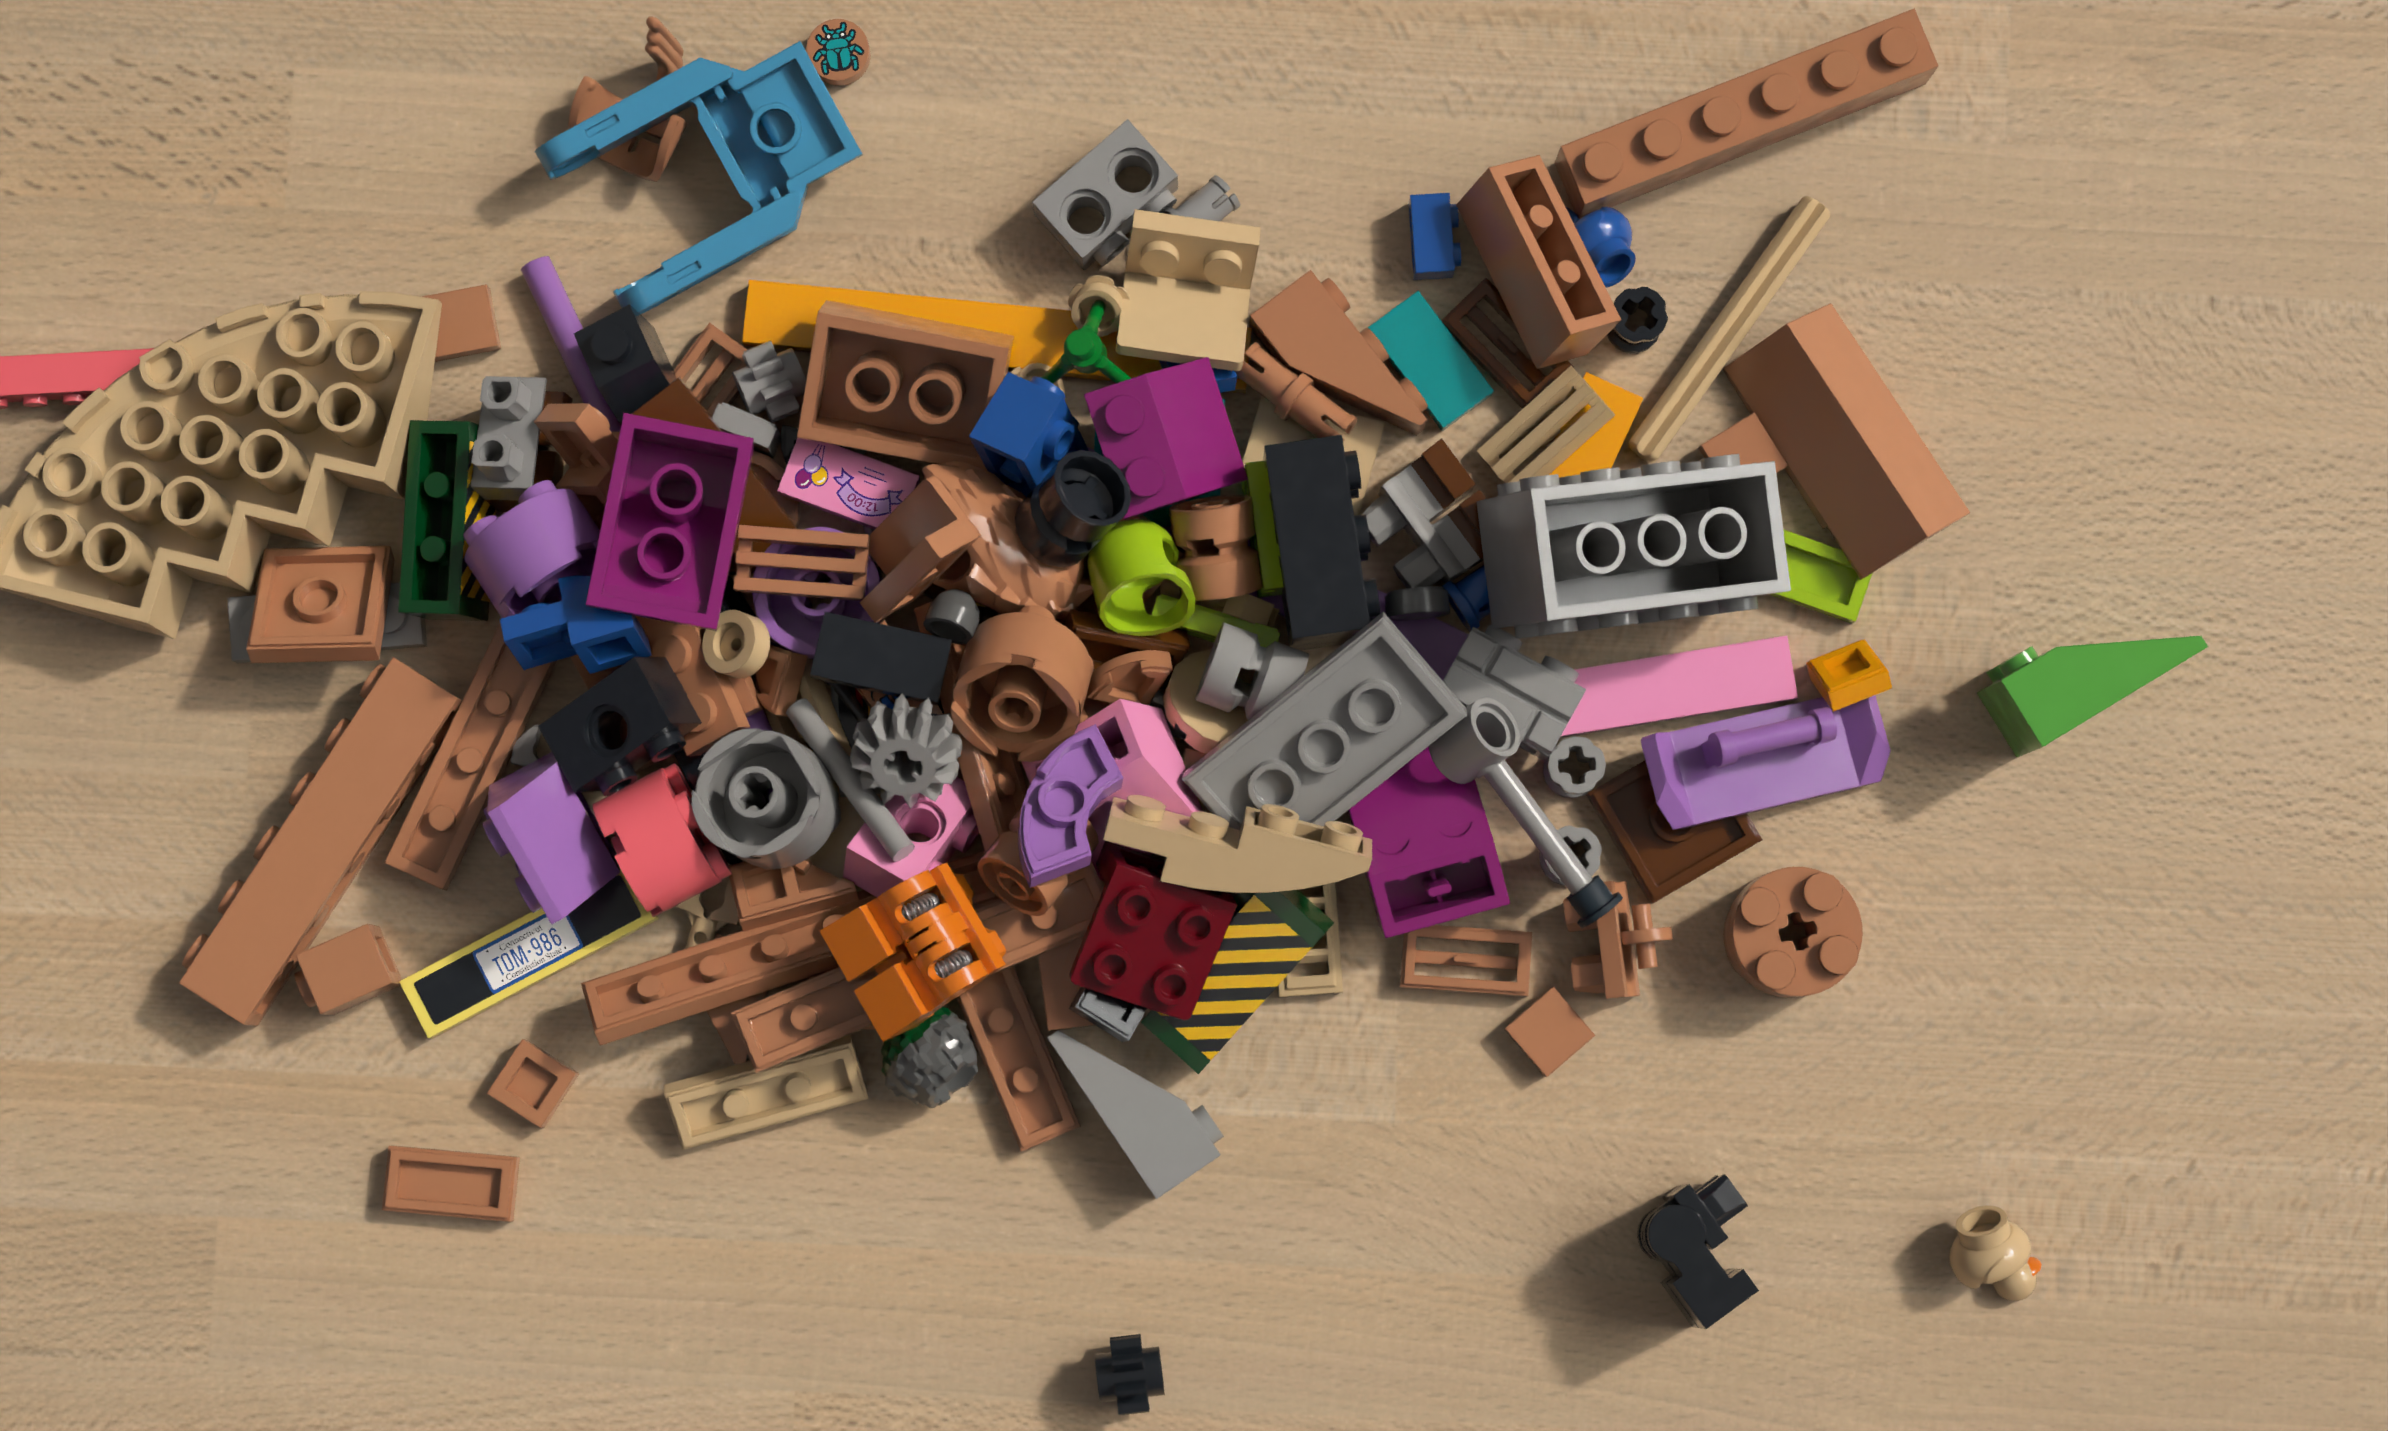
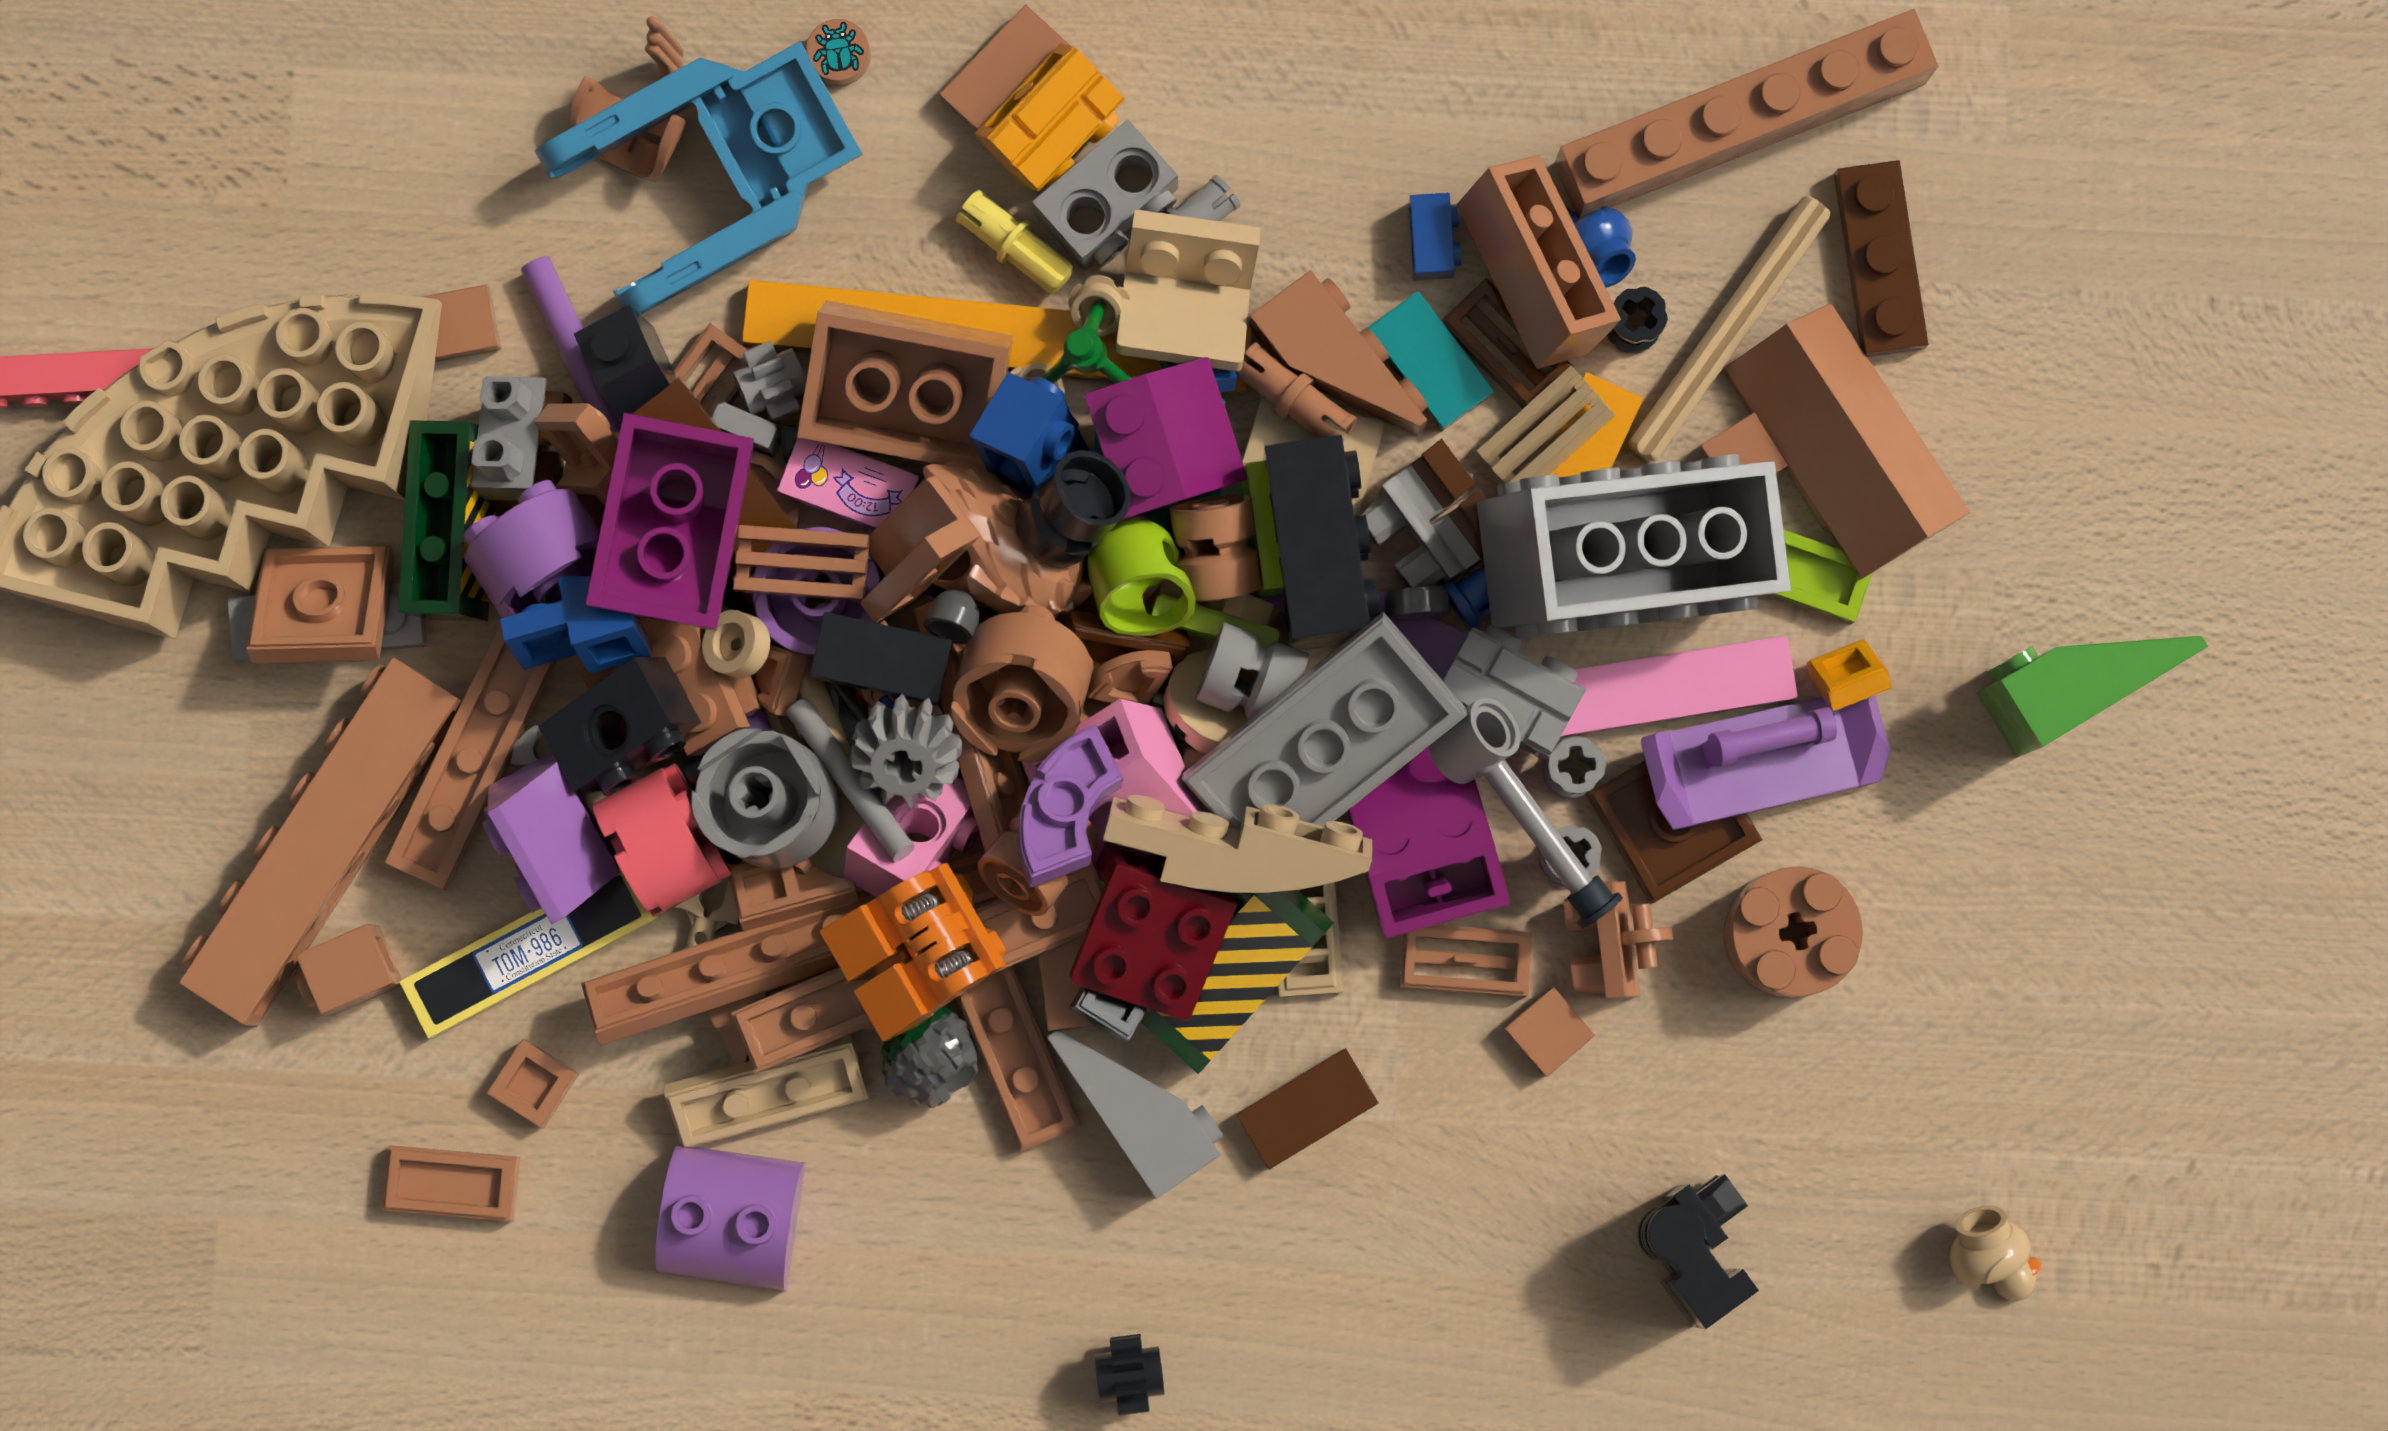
(729, 1217): none -> medium lavender brick
(1000, 67): none -> nougat tile
(1014, 242): none -> light yellow axle
(1051, 118): none -> light orange brick
(1307, 1108): none -> reddish brown tile
(1881, 258): none -> reddish brown plate

